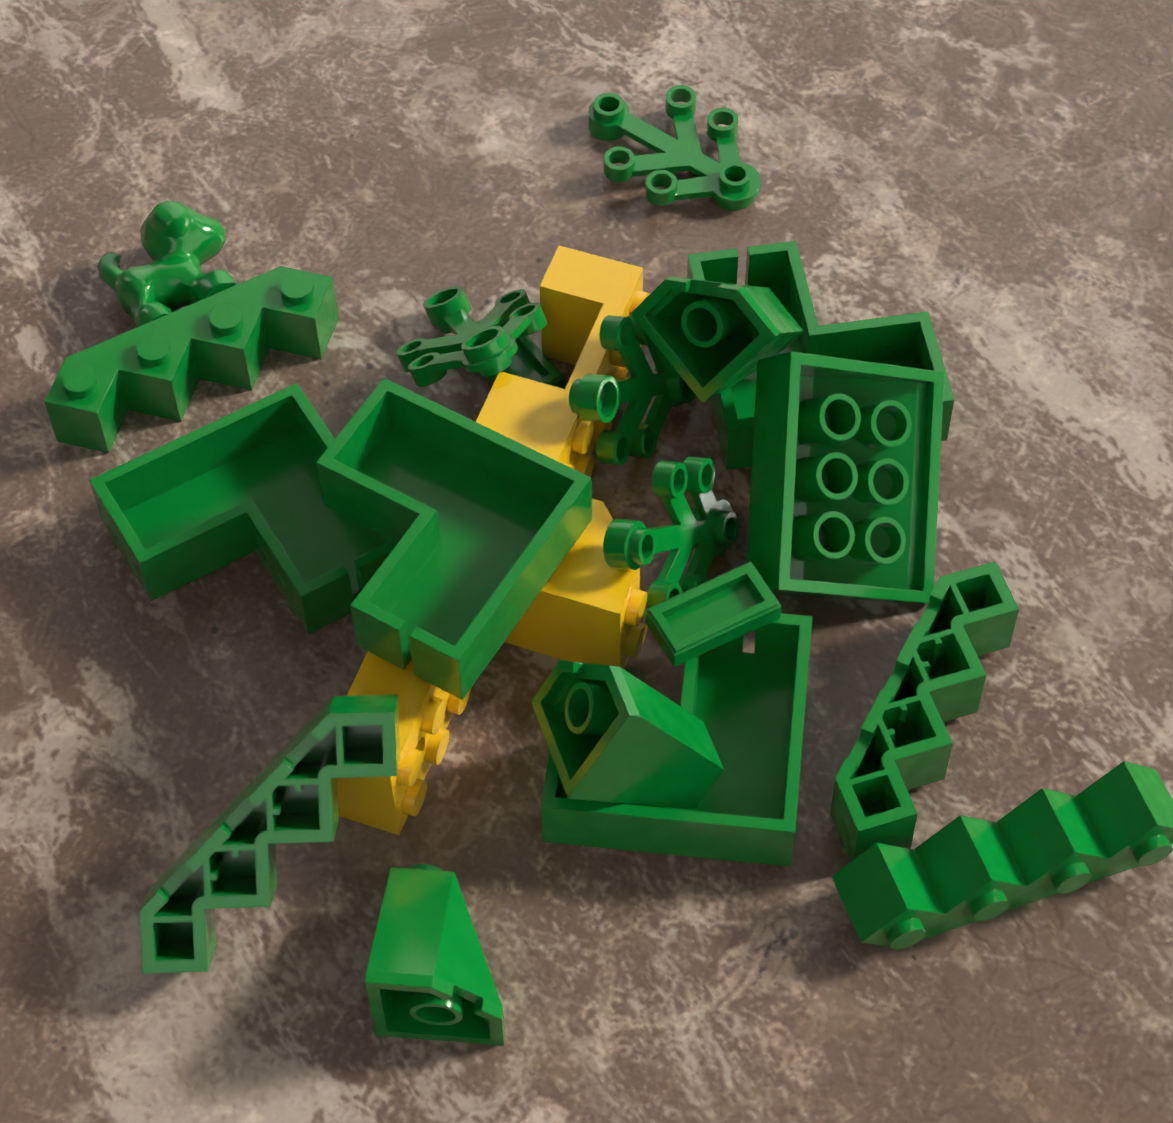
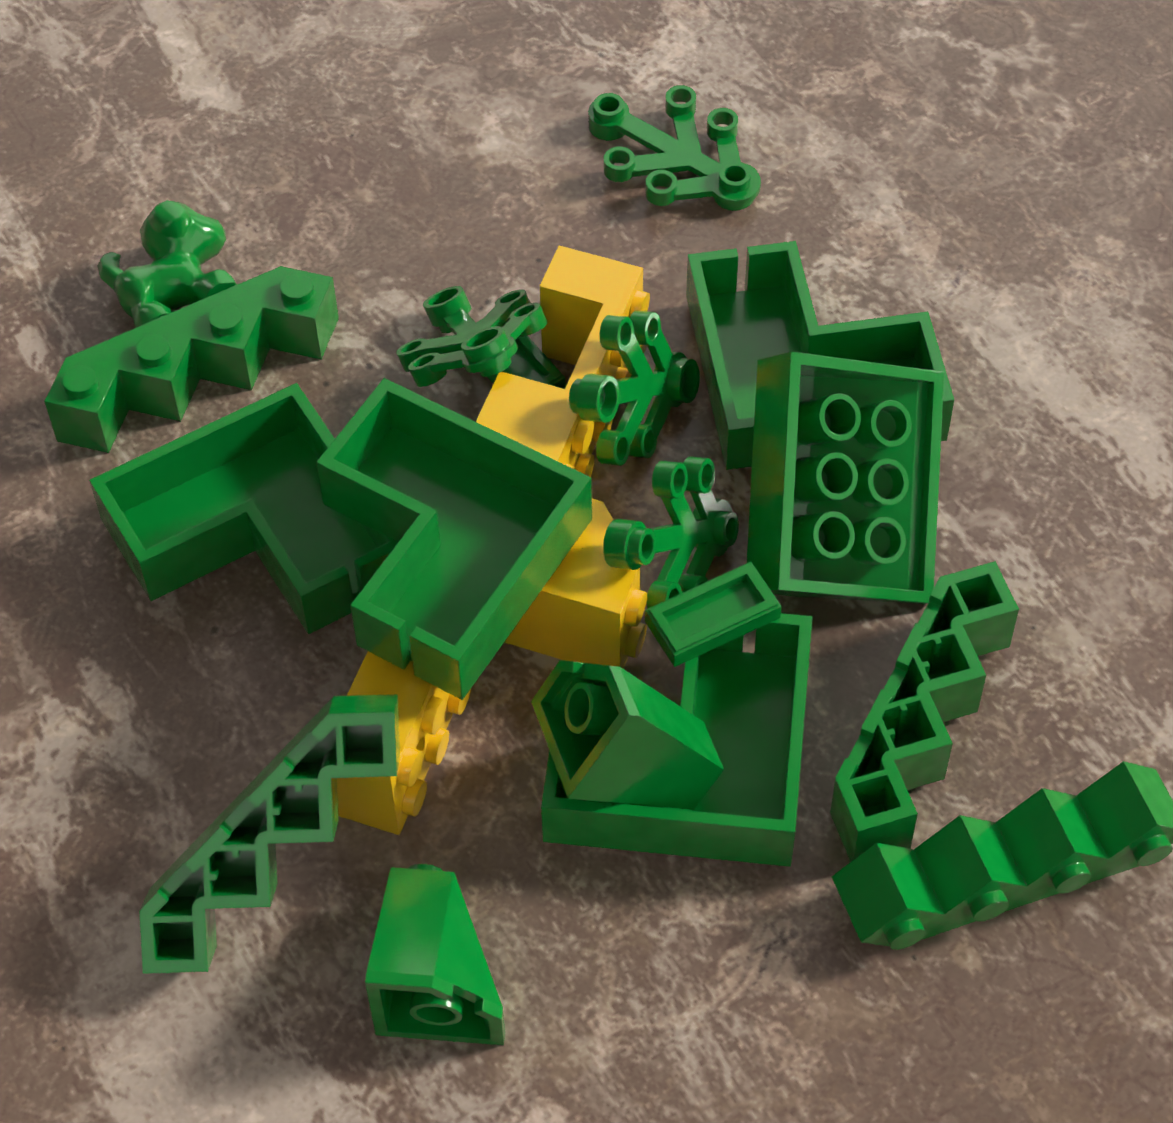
(715, 330): green slope -> none

